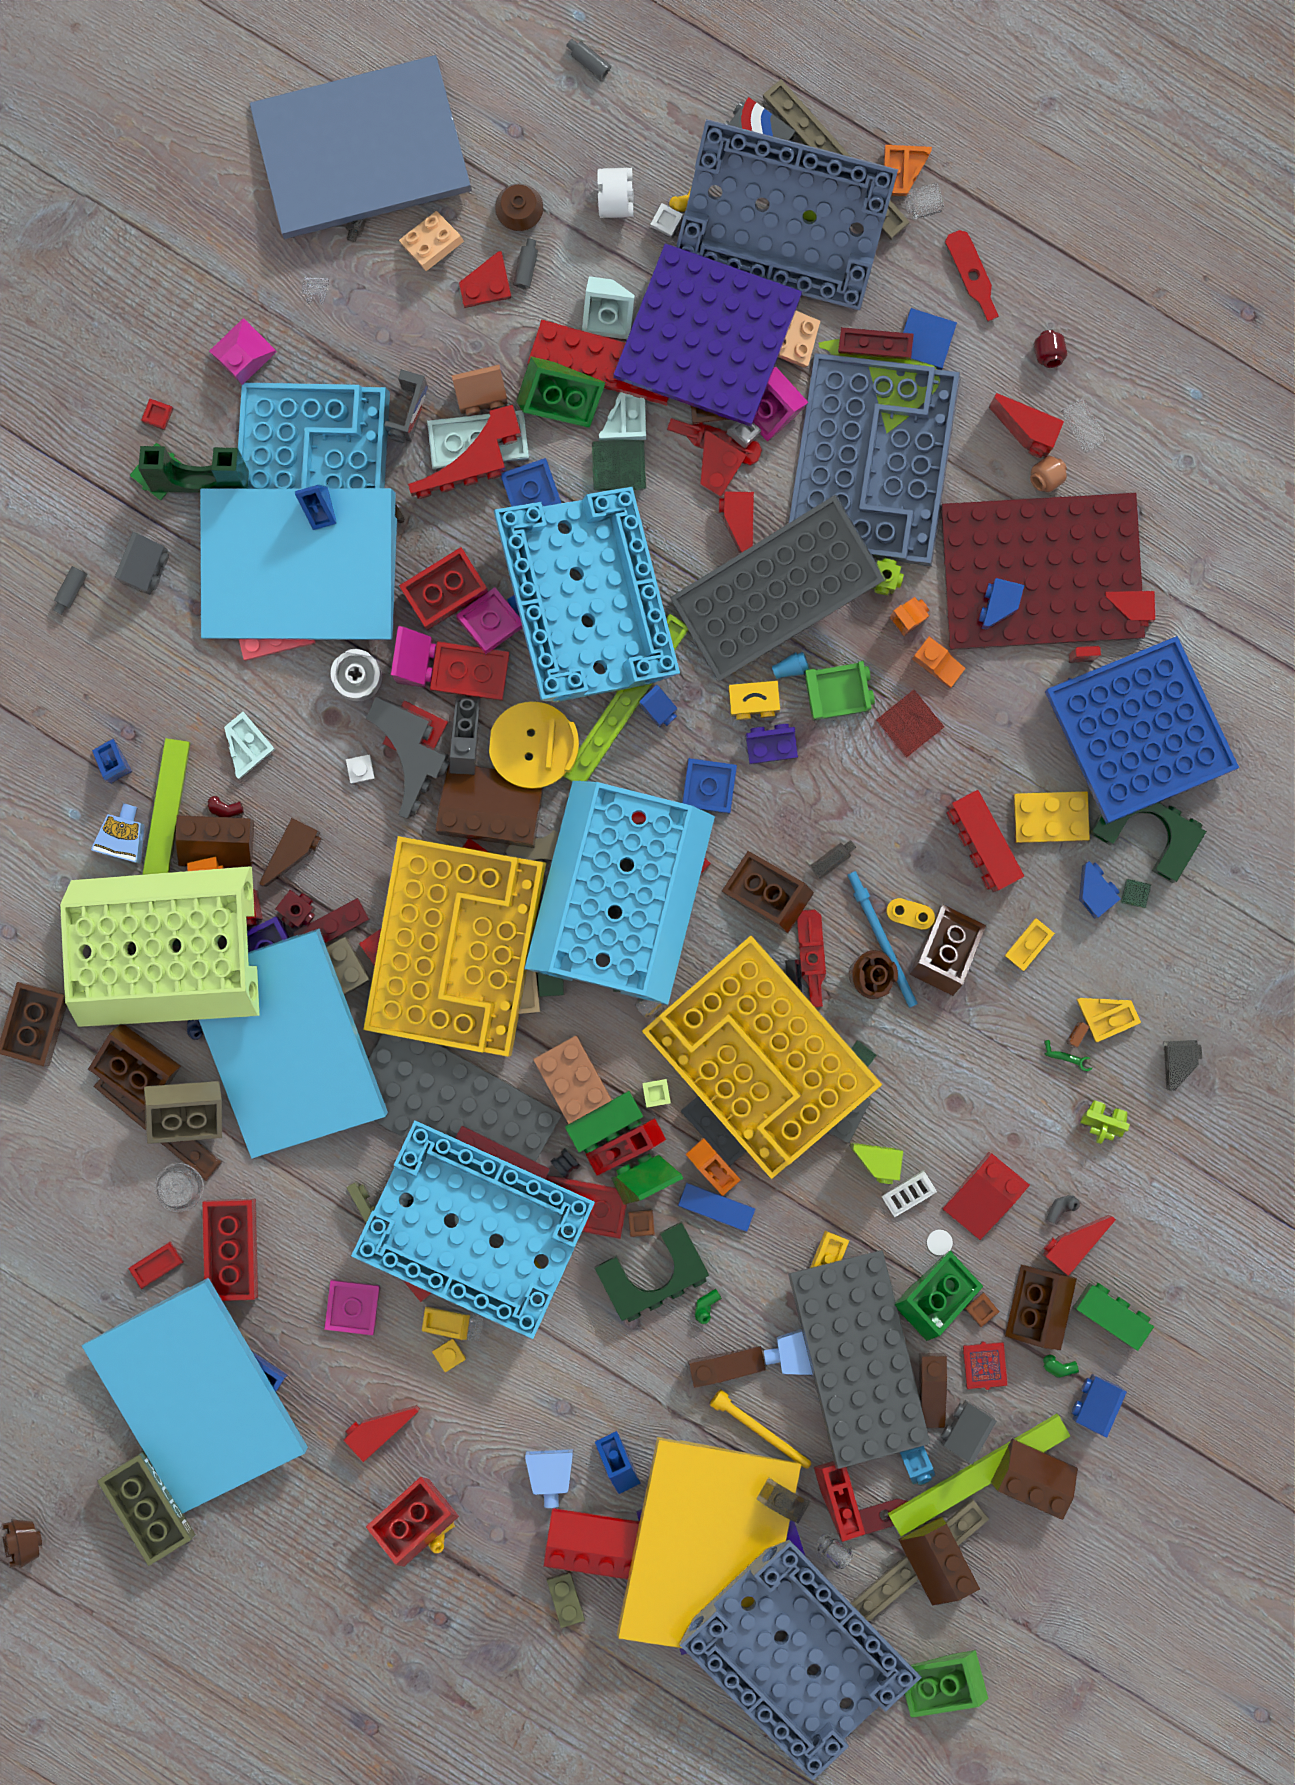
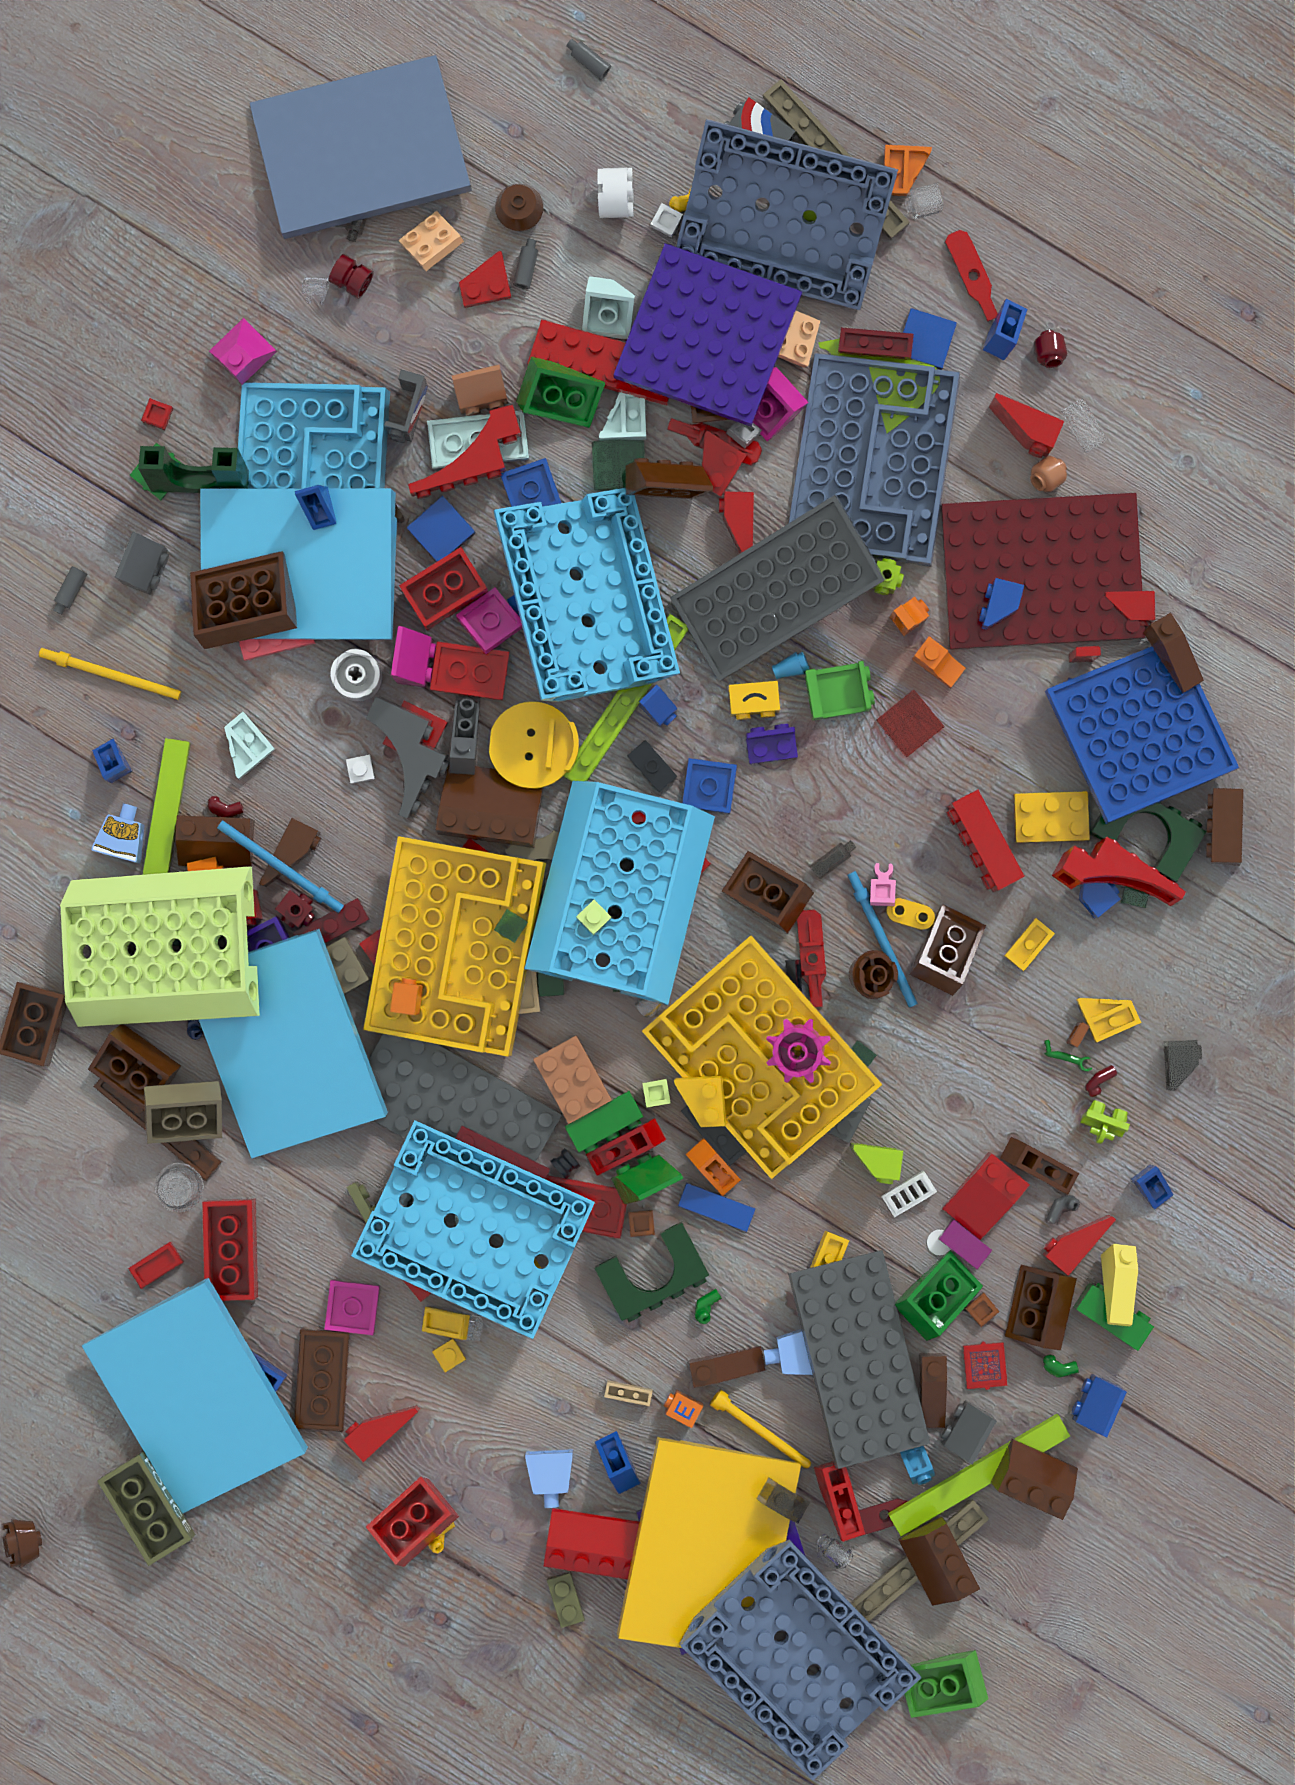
(64, 659): none -> yellow bar
(242, 600): none -> reddish brown slope
(320, 894): none -> dark azure bar
(321, 1380): none -> reddish brown tile
(349, 275): none -> dark red wheel
(406, 997): none -> orange brick
(441, 529): none -> blue tile
(511, 925): none -> clear green tile
(593, 917): none -> yellowish green plate
(628, 1393): none -> tan piece
(652, 766): none -> black plate
(666, 479): none -> reddish brown slope
(683, 1408): none -> orange brick
(704, 1099): none -> yellow wing
(785, 1056): none -> dark pink brick
(882, 888): none -> bright pink plate
(964, 1244): none -> magenta tile
(1005, 330): none -> blue slope
(1039, 1165): none -> reddish brown slope
(1098, 1078): none -> dark red arm
(1116, 866): none -> red arch
(1120, 1283): none -> light yellow slope
(1152, 1186): none -> blue slope
(1174, 651): none -> reddish brown slope
(1225, 826): none -> reddish brown slope

